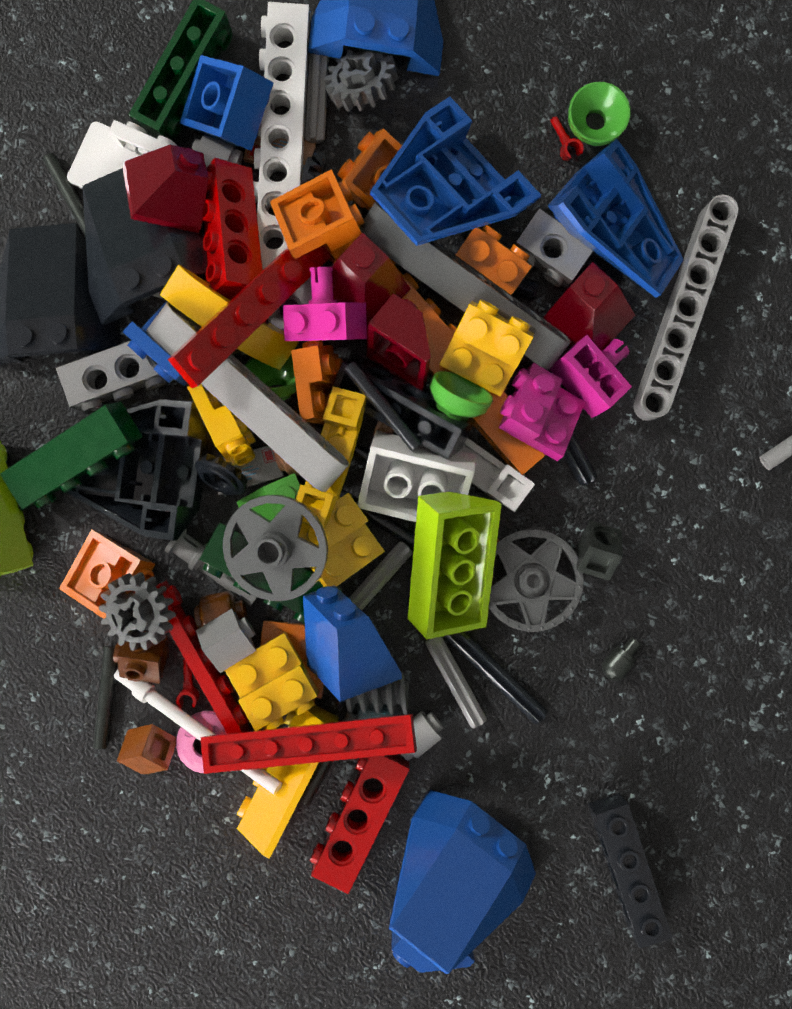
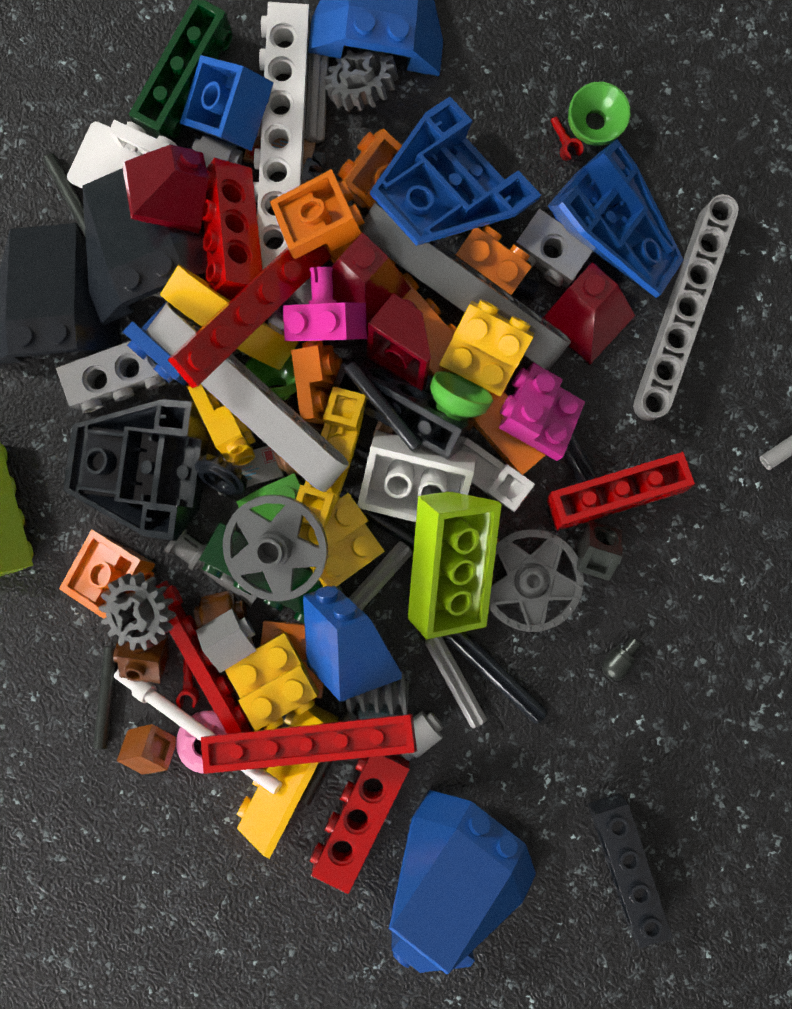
(71, 455): dark green brick -> none
(593, 374): dark pink brick -> none
(620, 491): none -> red brick

